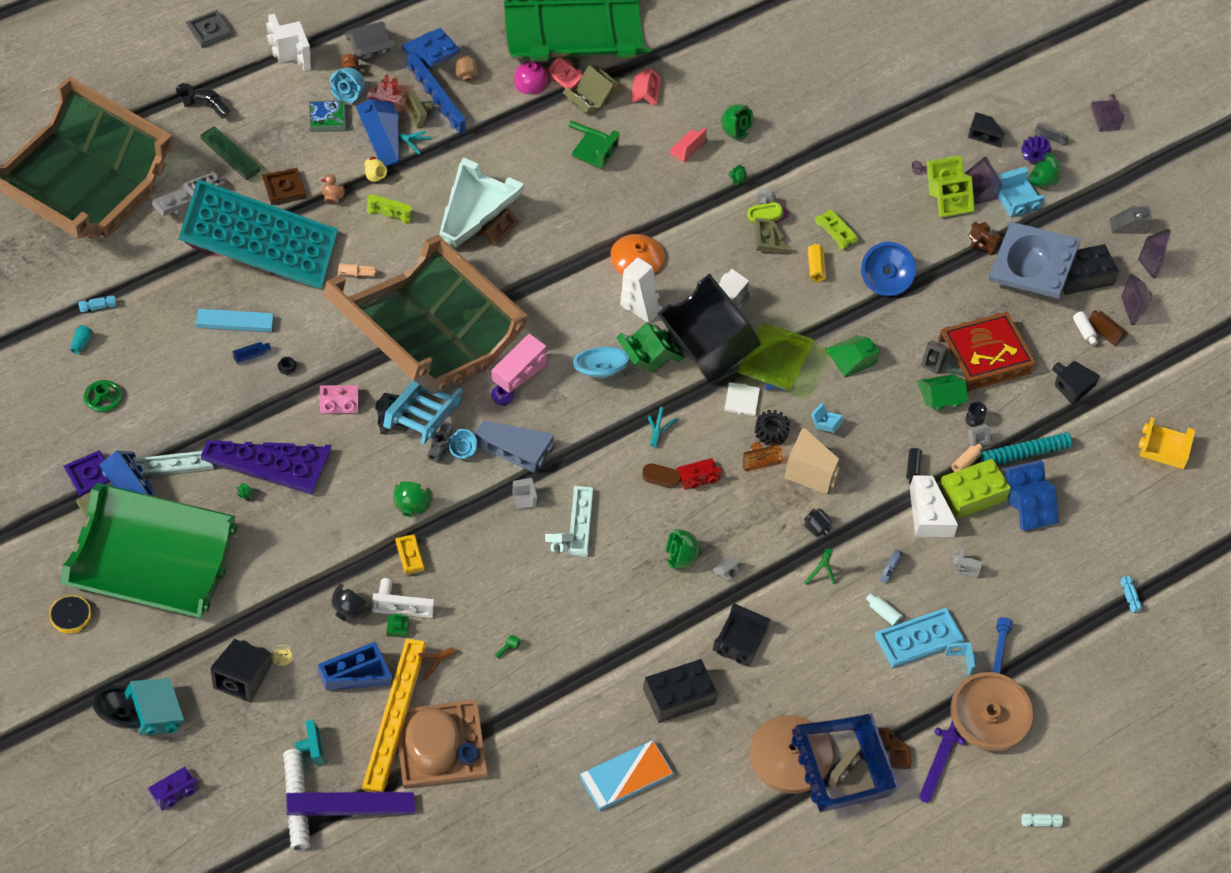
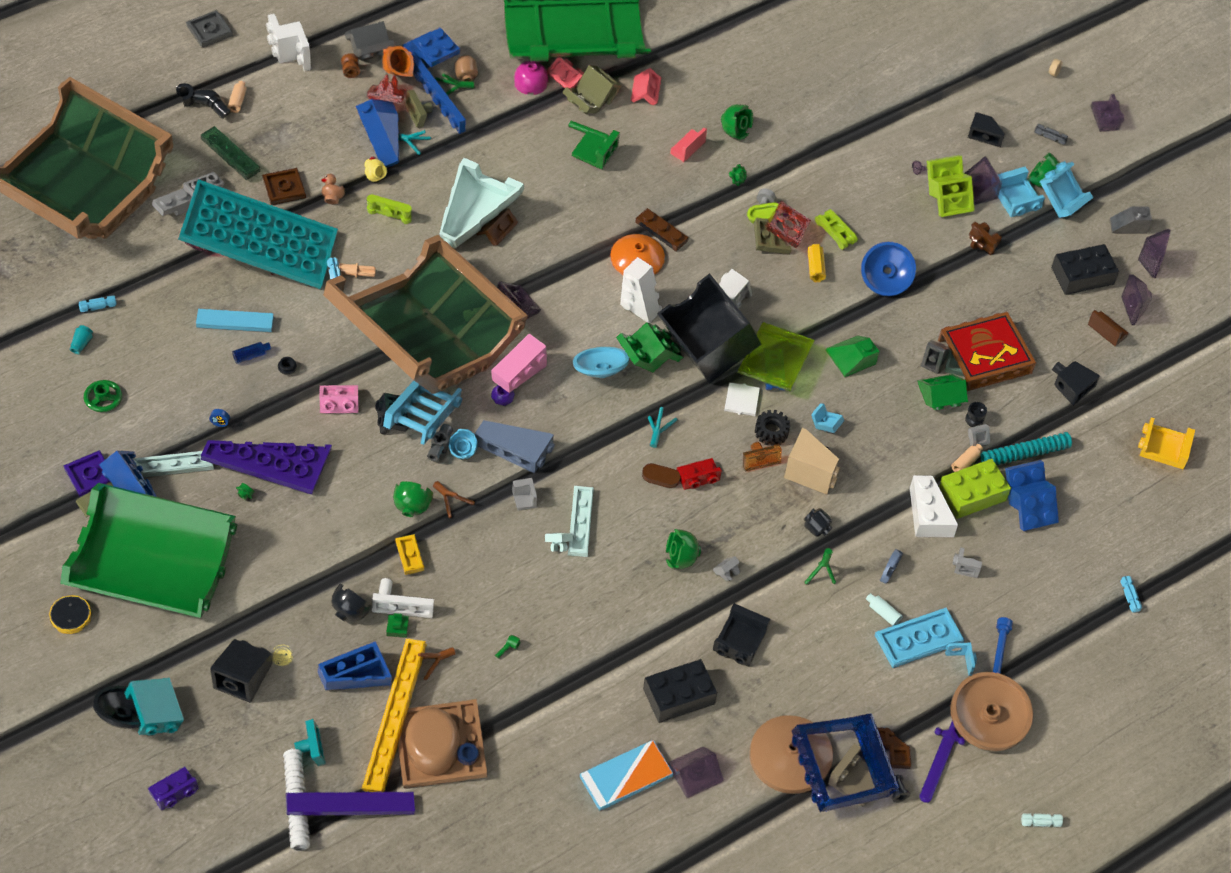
(219, 417): none -> blue tile
(237, 97): none -> light nougat cylinder
(326, 115): tile -> none
(334, 270): none -> medium azure axle
(347, 84): medium azure cylinder -> none
(398, 61): none -> orange helmet
(446, 493): none -> dark orange plant
(459, 84): none -> green plant
(519, 297): none -> slope
(661, 229): none -> reddish brown plate
(696, 771): none -> clear purple slope
(801, 219): none -> clear red piece
(901, 793): none -> black bush
(914, 463): black cylinder -> none
(1034, 260): sand blue piece -> none
(1036, 148): dark purple gear -> none
(1055, 67): none -> tan tile
(1064, 190): none -> medium azure panel
(1085, 328): white cylinder -> none

